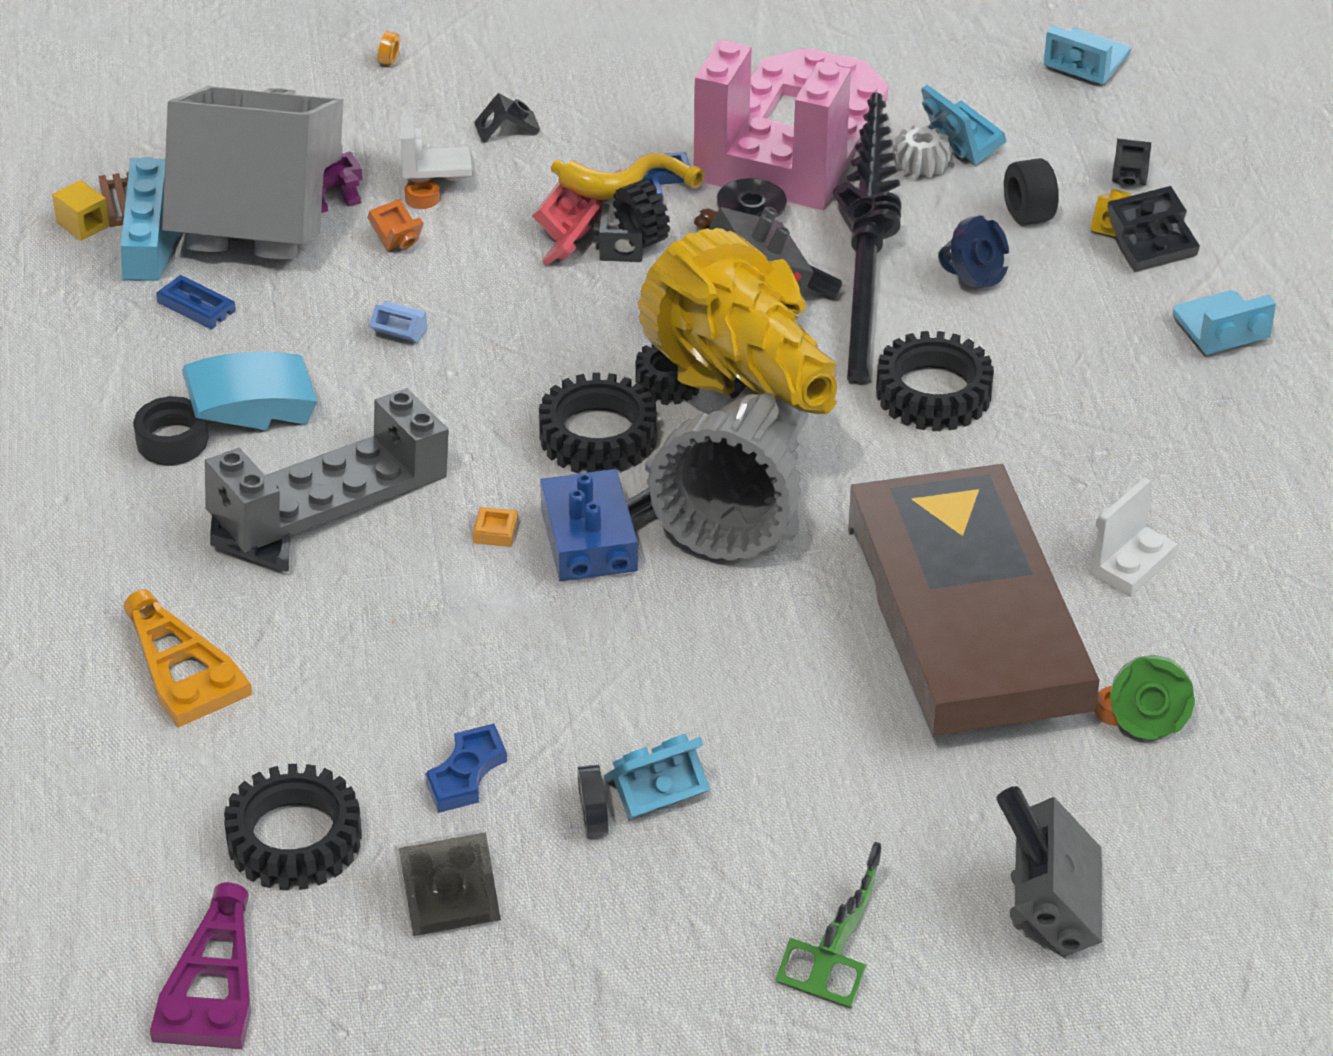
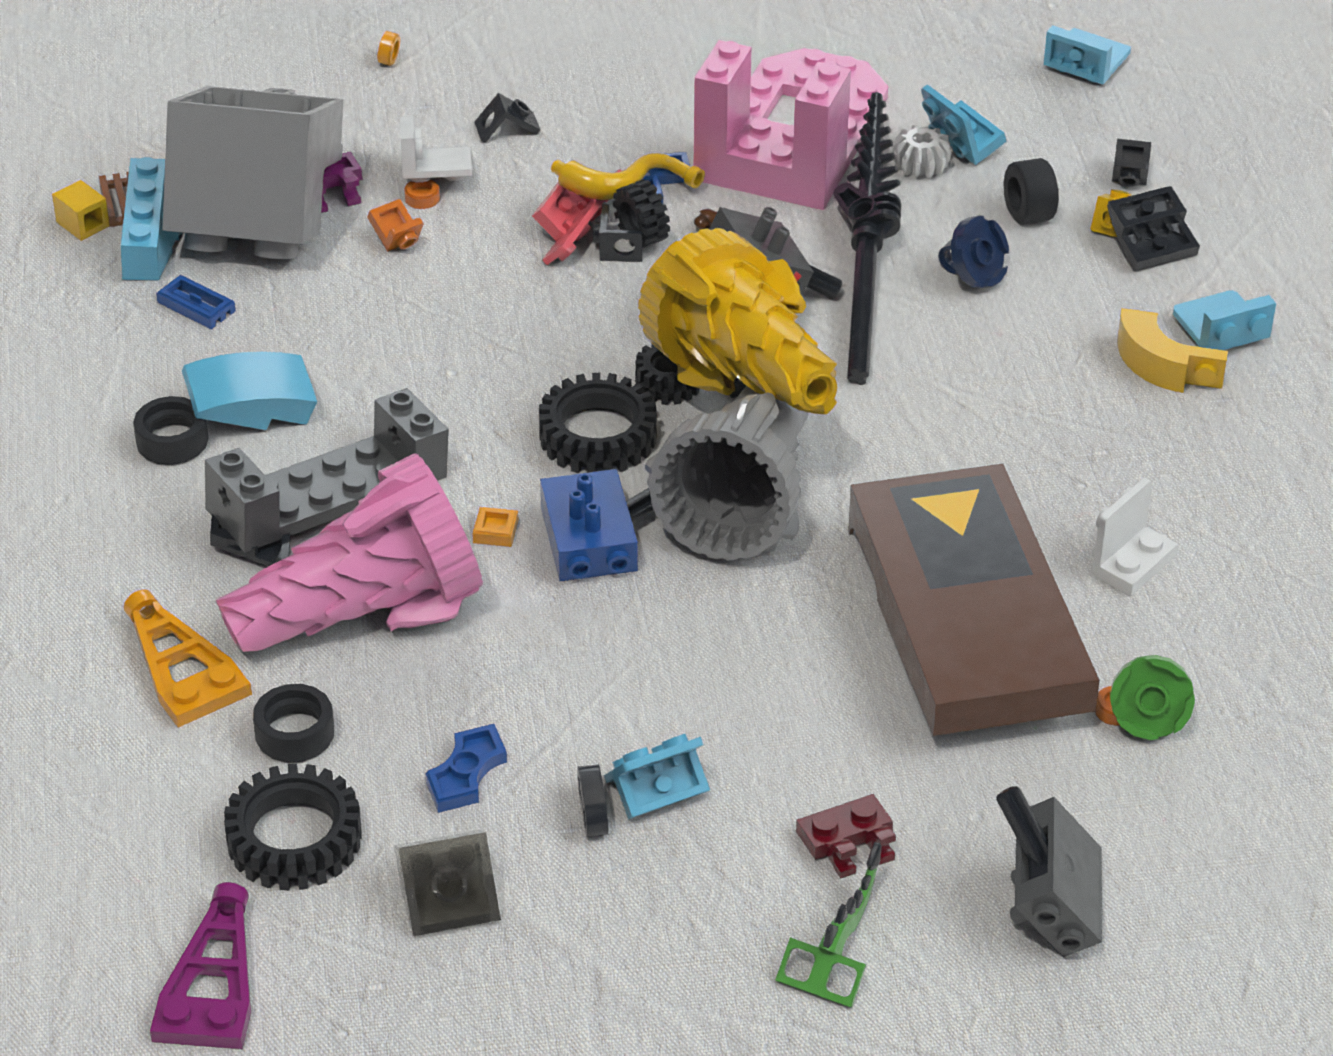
(293, 700): none -> black tyre
(386, 324): light blue piece -> none
(388, 552): none -> bright pink cone
(752, 196): black dish -> none
(843, 827): none -> plate
(929, 407): black tyre -> none
(1163, 360): none -> yellow arch

